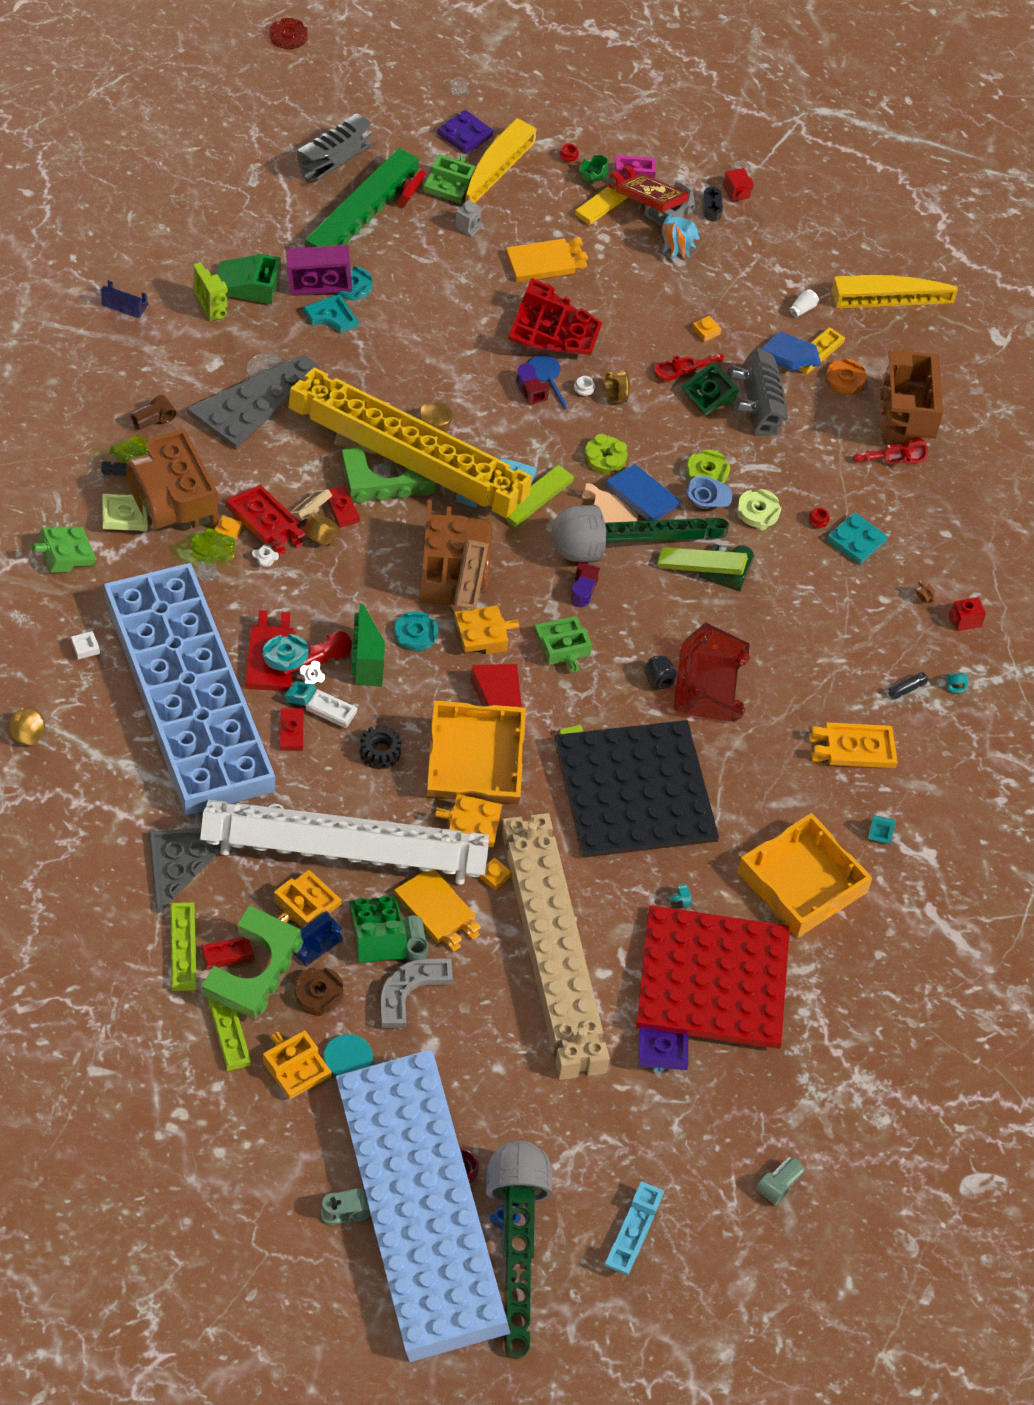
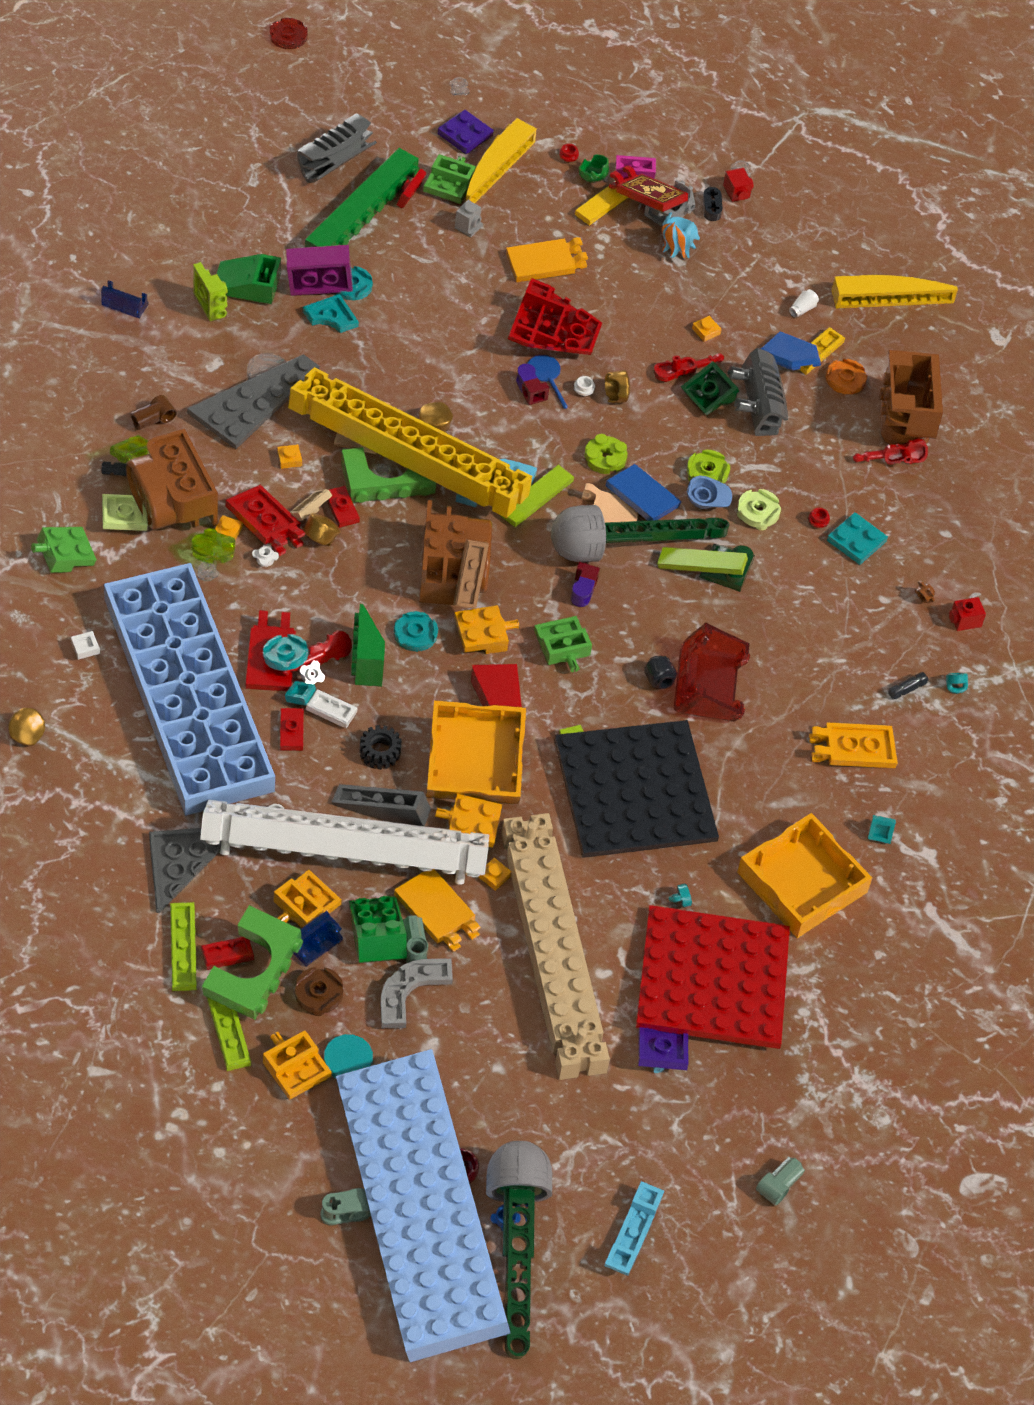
(289, 456): none -> light orange plate
(384, 803): none -> dark grey slope

